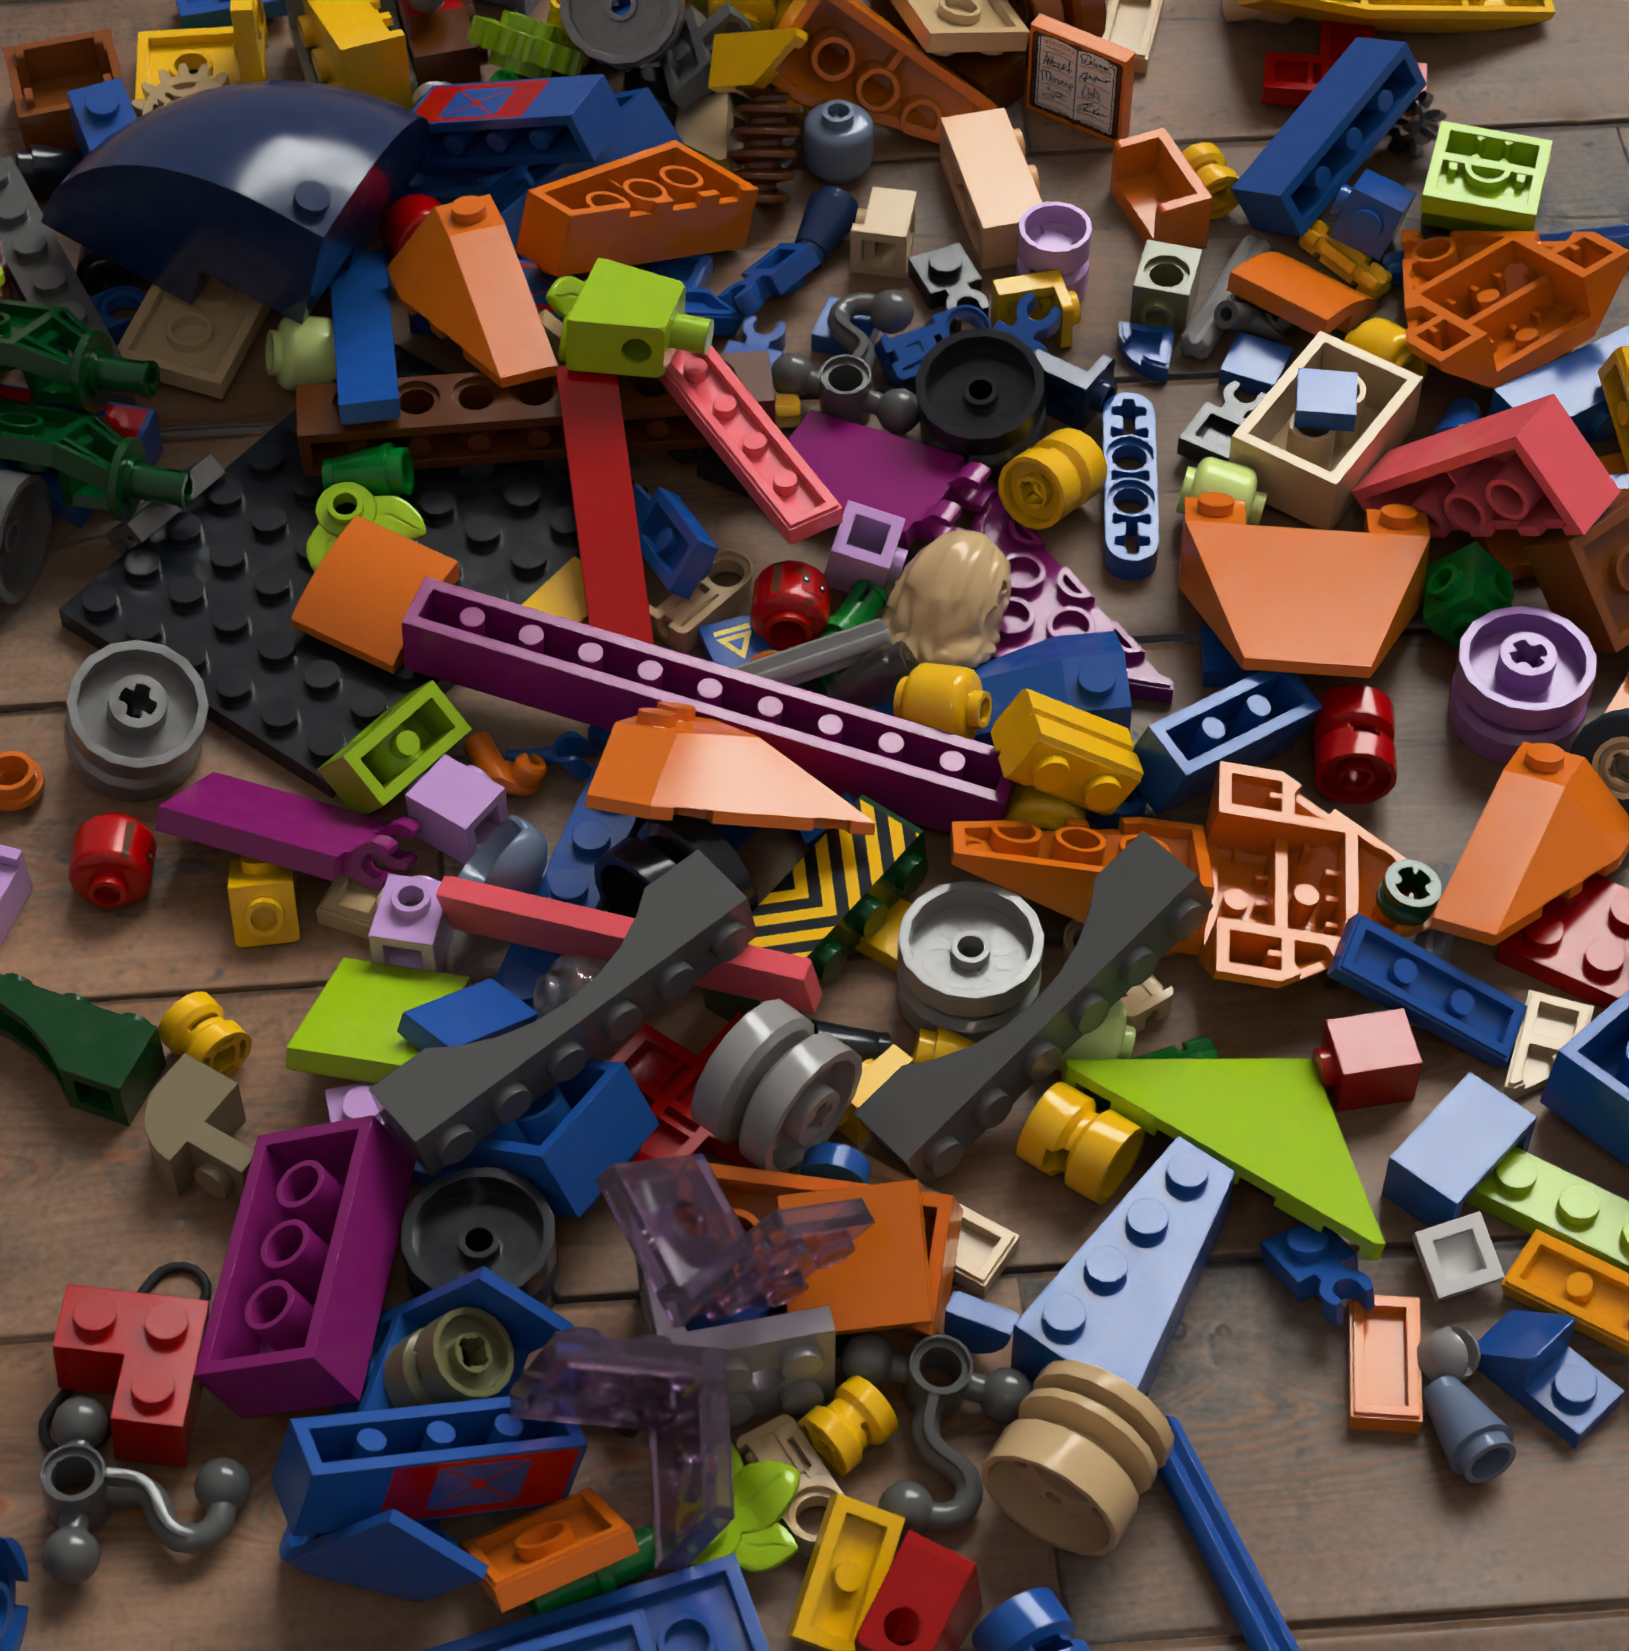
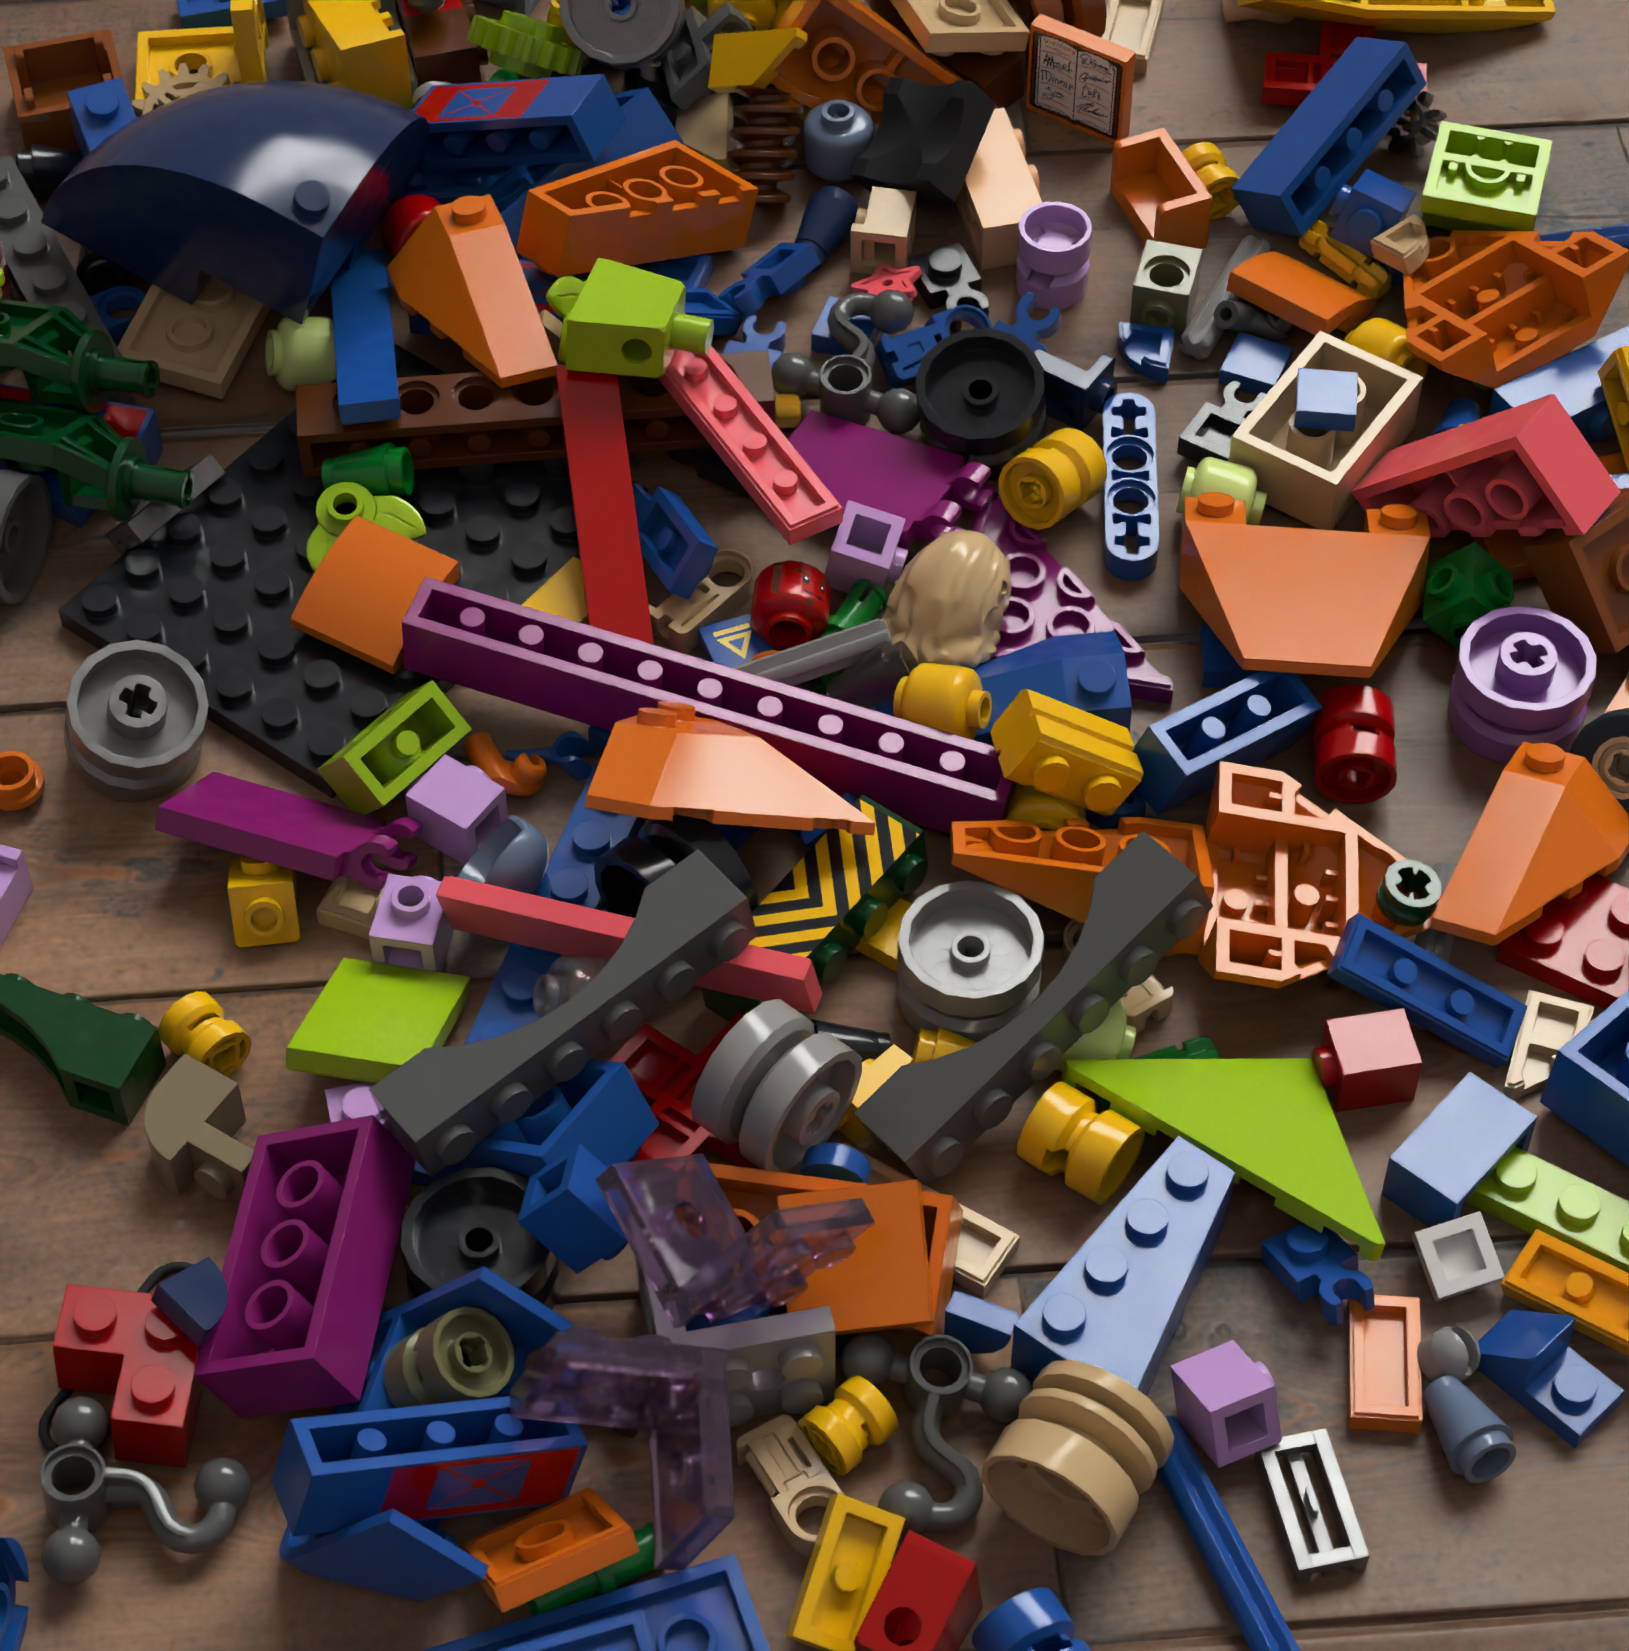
(112, 860): red head -> none
(194, 1300): none -> dark blue tile
(466, 1017): blue tile -> none
(570, 1211): none -> blue brick
(760, 1501): lime plate -> none
(889, 278): none -> coral plate
(925, 138): none -> black brick
(1049, 292): yellow bracket -> none
(1226, 1403): none -> lavender brick
(1326, 1558): none -> tile
(1403, 245): none -> tan tile

